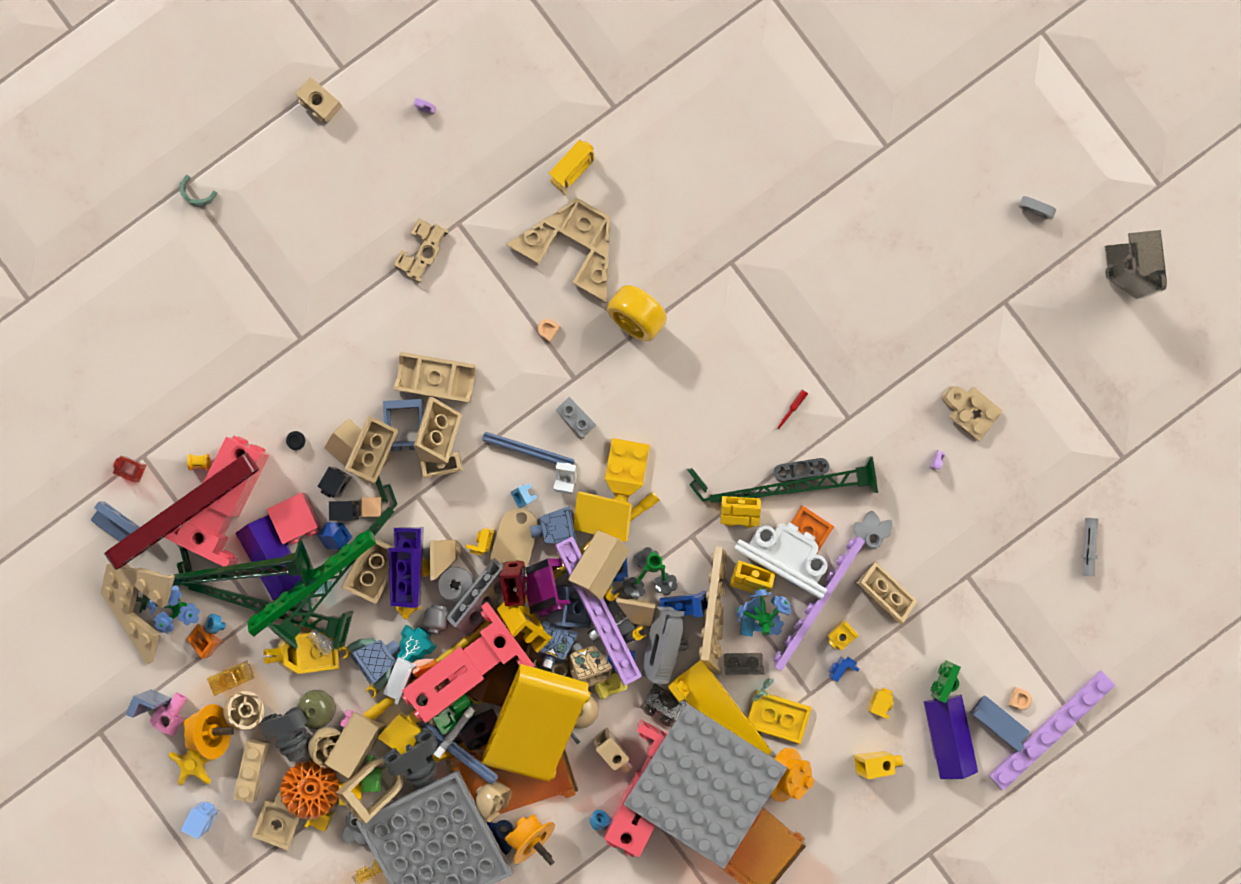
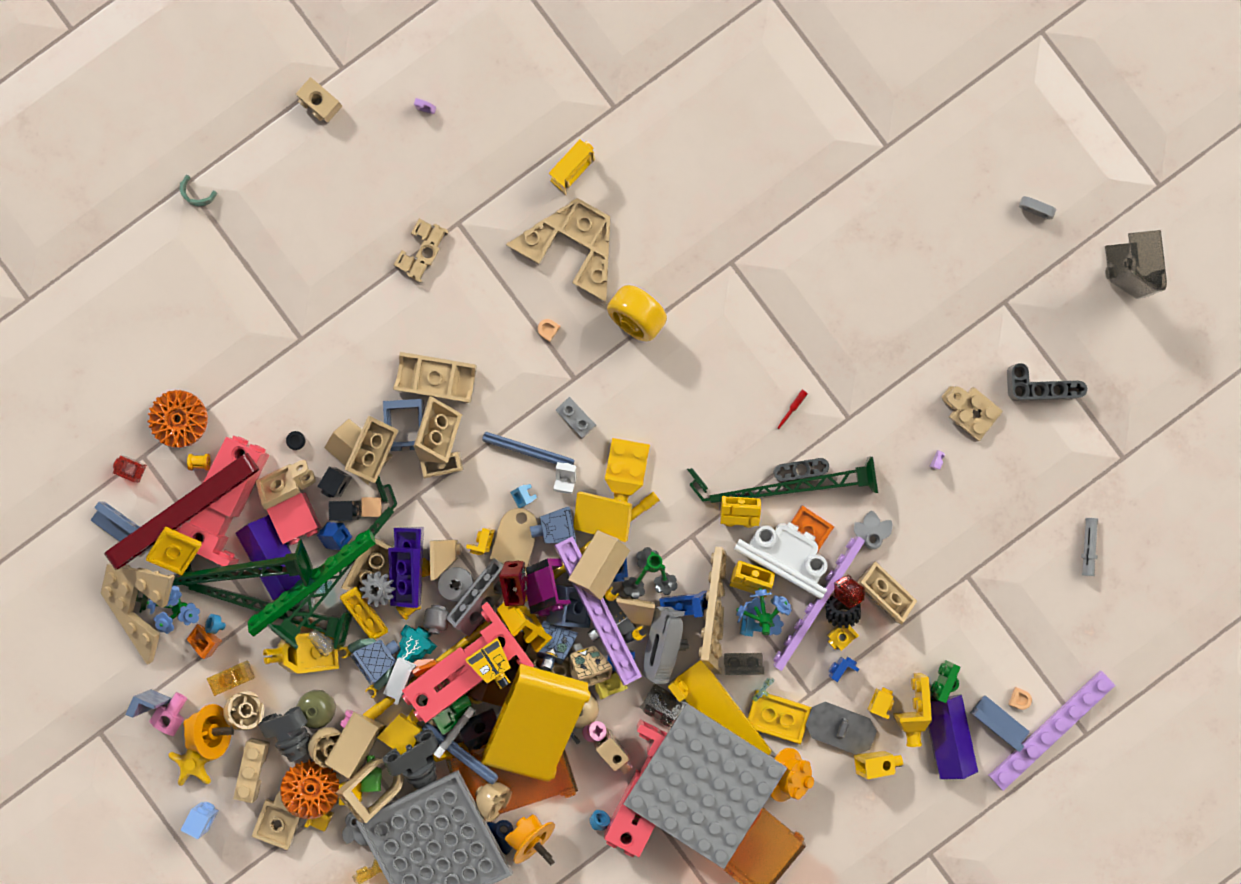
(164, 418): none -> orange wheel
(173, 551): none -> yellow tile
(289, 480): none -> tan plate
(363, 613): none -> yellow tile
(381, 596): none -> light grey gear
(491, 663): none -> yellow torso
(589, 731): none -> bright pink wheel
(841, 728): none -> flat silver shield
(842, 617): none -> black tyre
(849, 591): none -> clear red window
(914, 722): none -> yellow plate
(1046, 387): none -> dark grey beam

